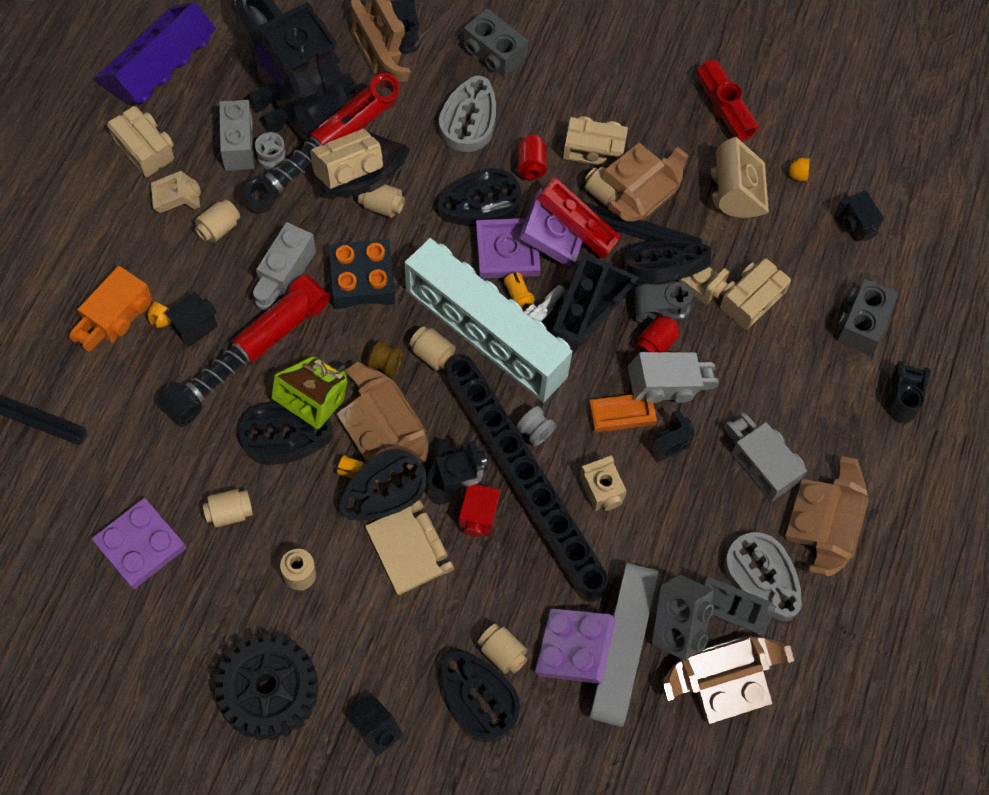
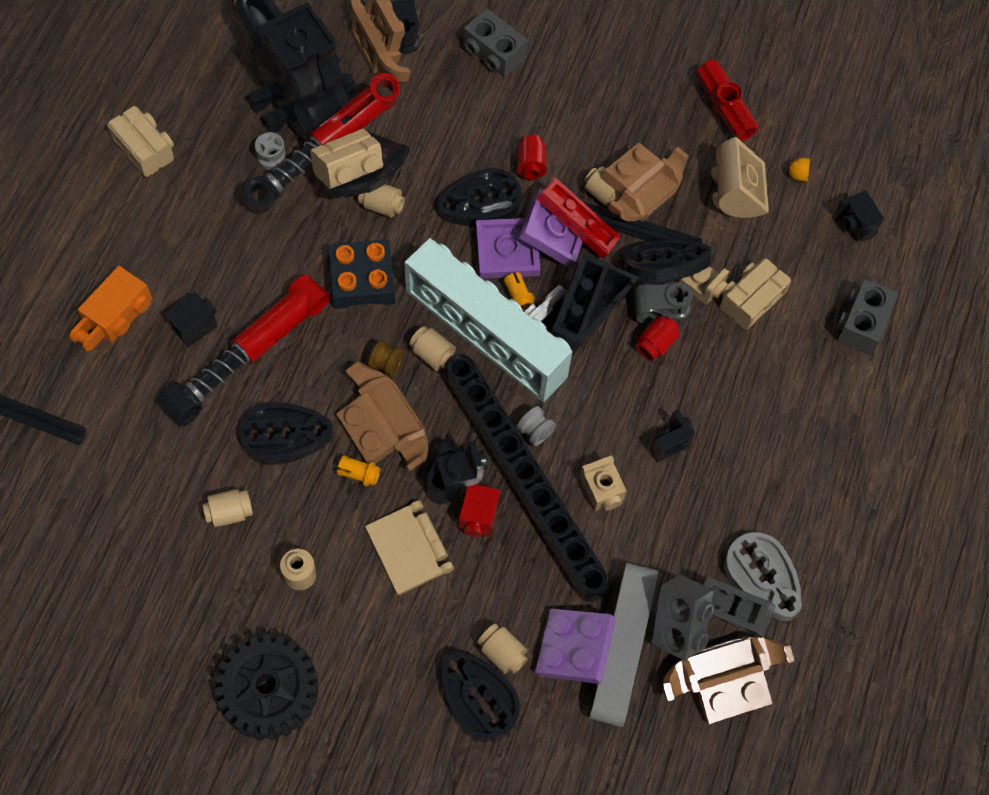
(139, 543): medium lavender plate -> none
(156, 53): dark purple slope -> none
(157, 316): light orange hinge -> none
(175, 191): tan bracket -> none
(217, 221): tan brick -> none
(236, 135): light grey brick -> none
(283, 264): light grey brick -> none
(311, 389): torso -> none
(374, 724): black bracket -> none
(377, 467): black piece -> none
(482, 121): light grey piece -> none
(594, 141): tan brick -> none
(621, 413): orange tile -> none
(670, 376): light grey brick -> none
(765, 456): light grey brick -> none
(830, 517): medium nougat plate -> none
(907, 386): black piece -> none

